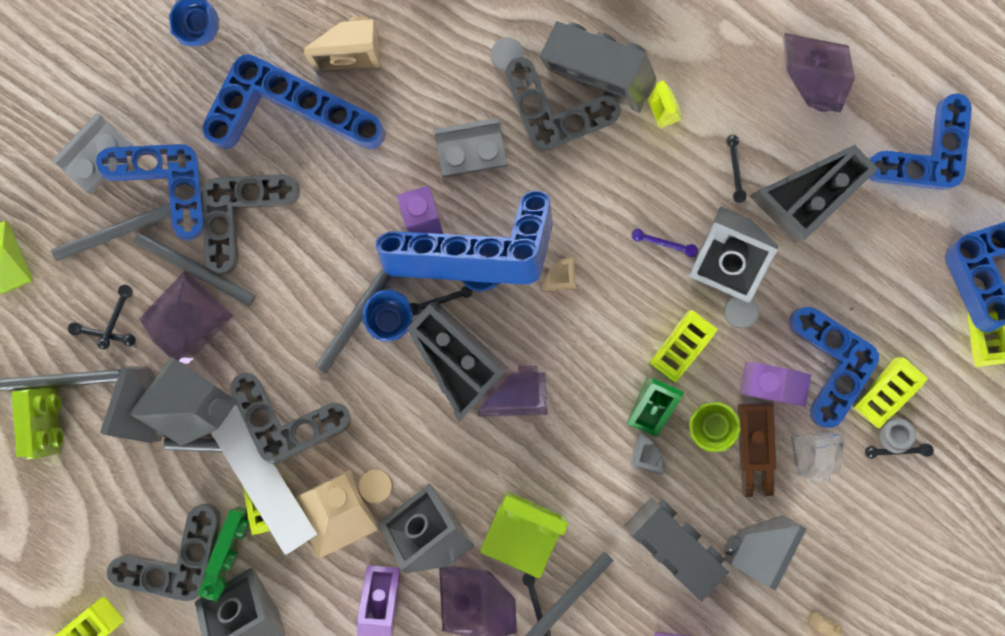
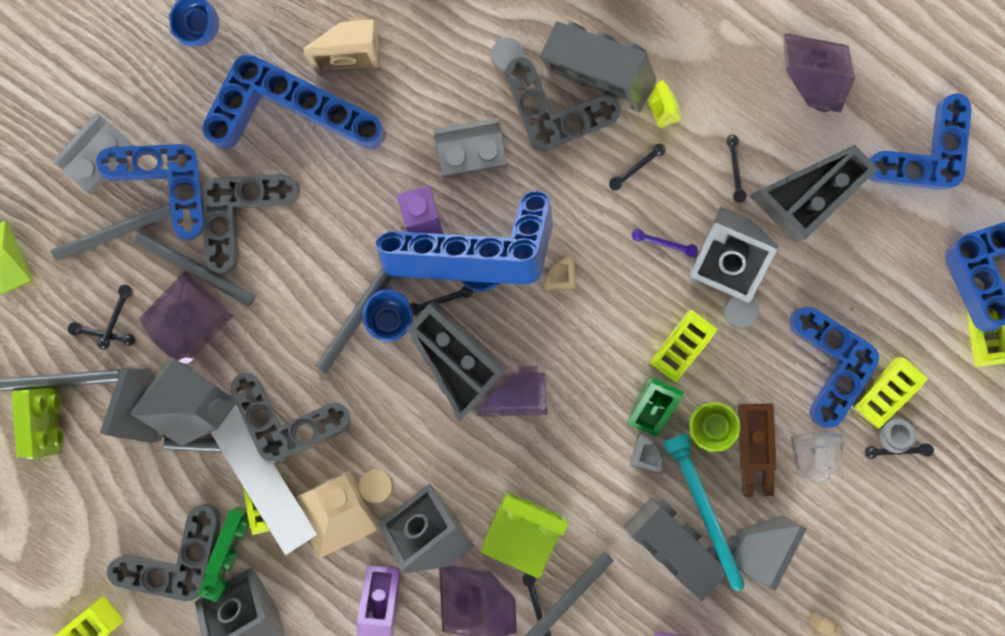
(616, 183): none -> black hinge
(680, 449): none -> teal piece
(775, 383): medium lavender slope -> none

